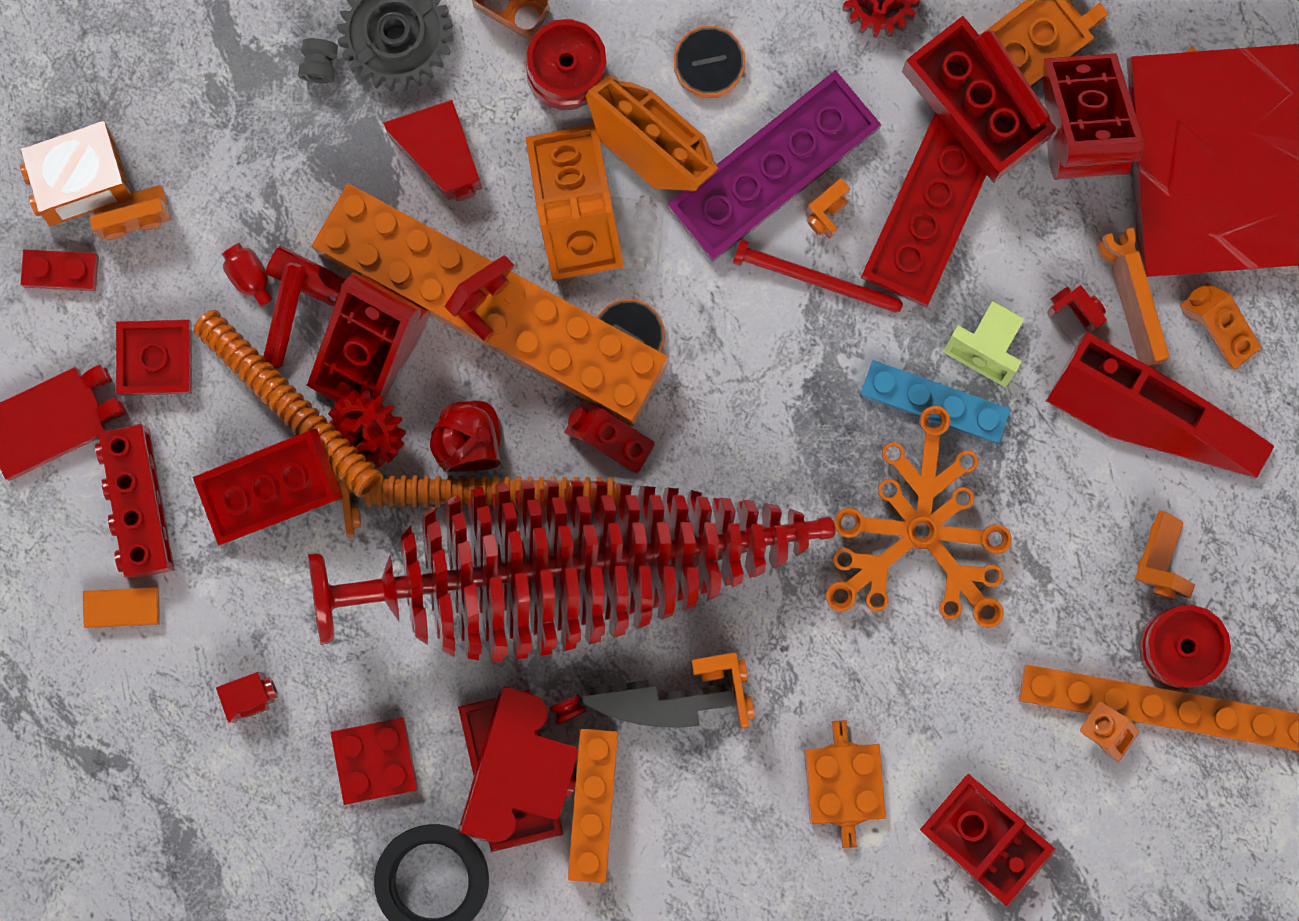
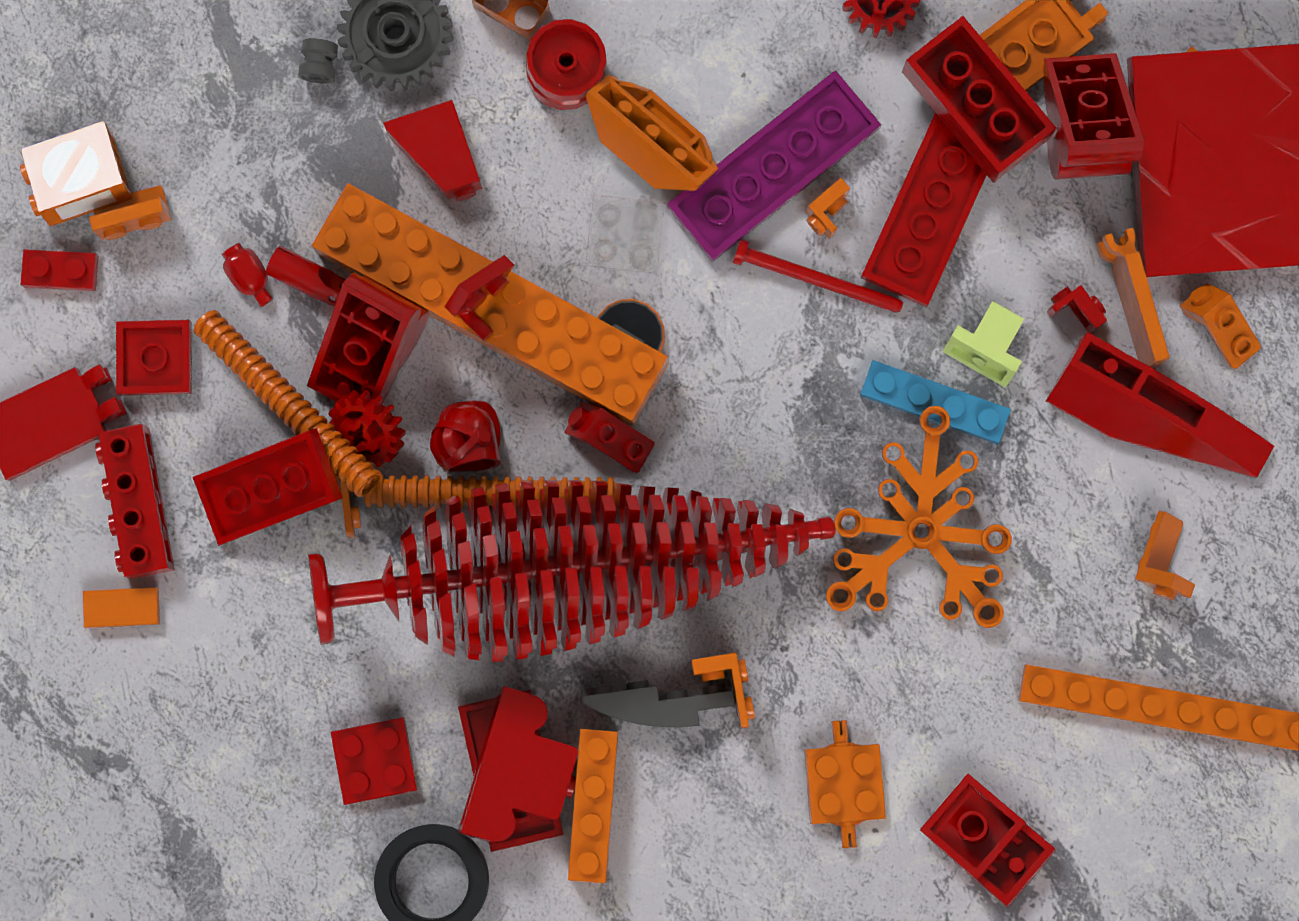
(247, 696): red window -> none
(284, 314): red axle -> none
(567, 709): red bush -> none
(574, 202): orange bracket -> none
(709, 61): black tile -> none
(1012, 79): red axle -> none
(1110, 731): orange bracket -> none
(1162, 650): red wheel -> none

